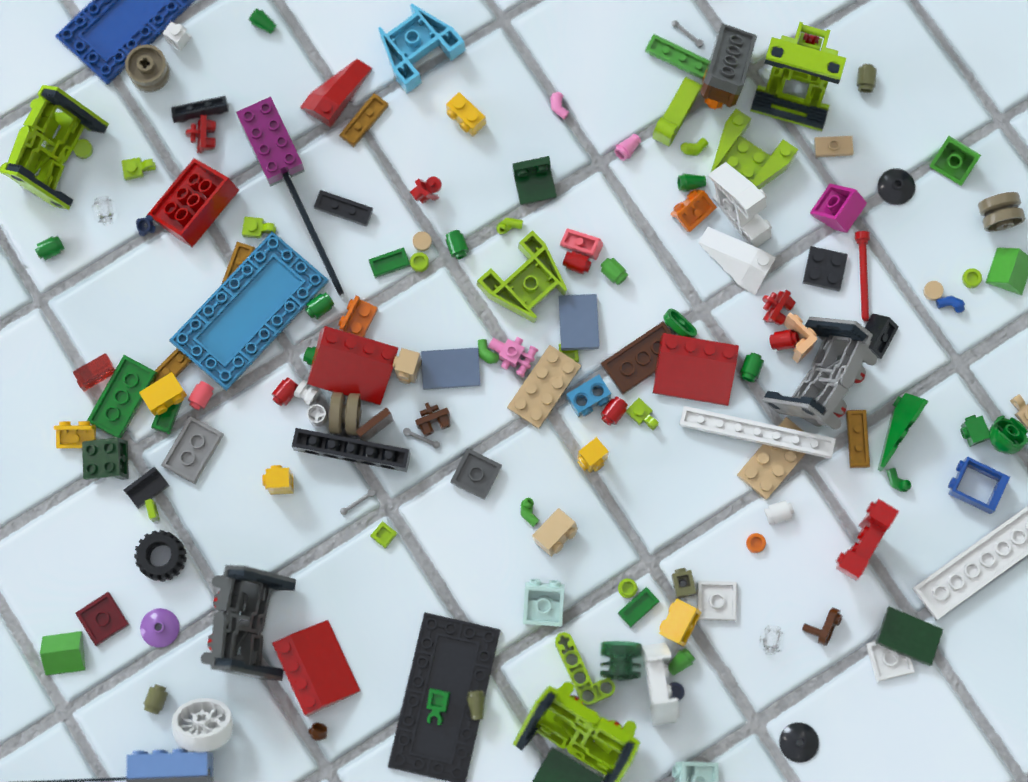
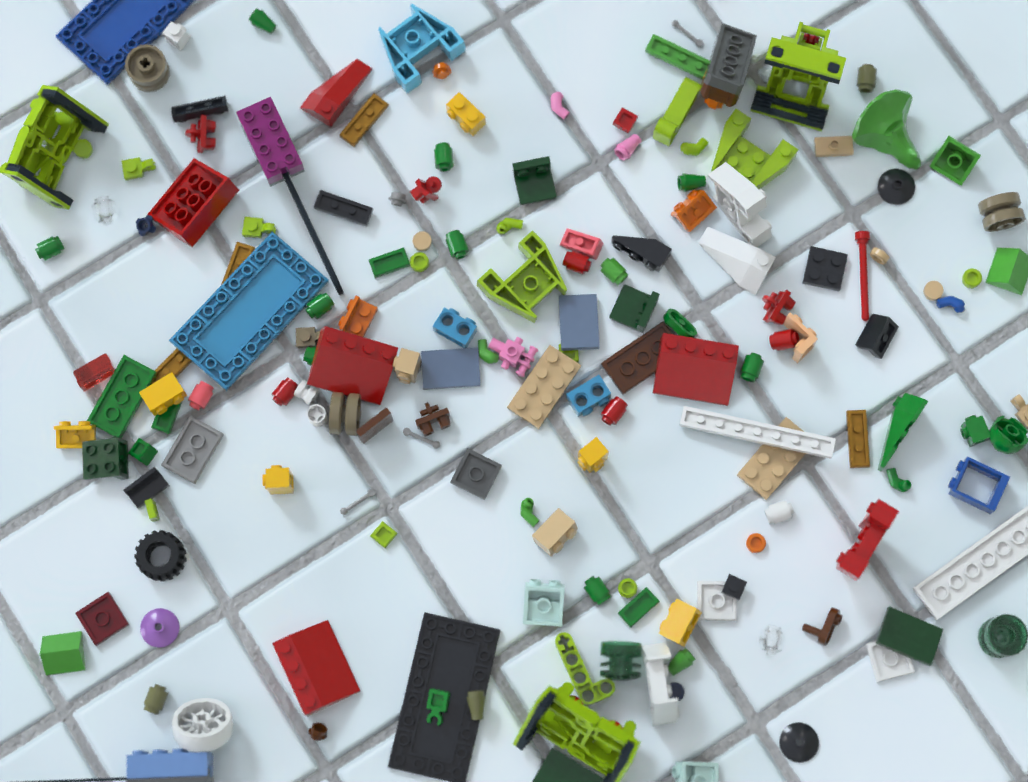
(143, 452): none -> green slope
(243, 630): dark grey container -> none
(306, 337): none -> dark tan plate
(351, 449): black brick -> none
(397, 198): none -> light grey plate
(441, 70): none -> orange plate
(443, 157): none -> green brick
(452, 332): none -> dark azure brick
(596, 590): none -> green brick
(625, 120): none -> red plate
(634, 308): none -> dark green bracket
(641, 413): lime plate -> none
(646, 250): none -> black slope
(689, 589): olive brick -> none
(734, 587): none -> black plate
(830, 376): light grey container -> none
(839, 207): dark pink slope -> none
(879, 256): none -> tan tile
(885, 129): none -> bright green animal
(1013, 632): none -> clear green wheel

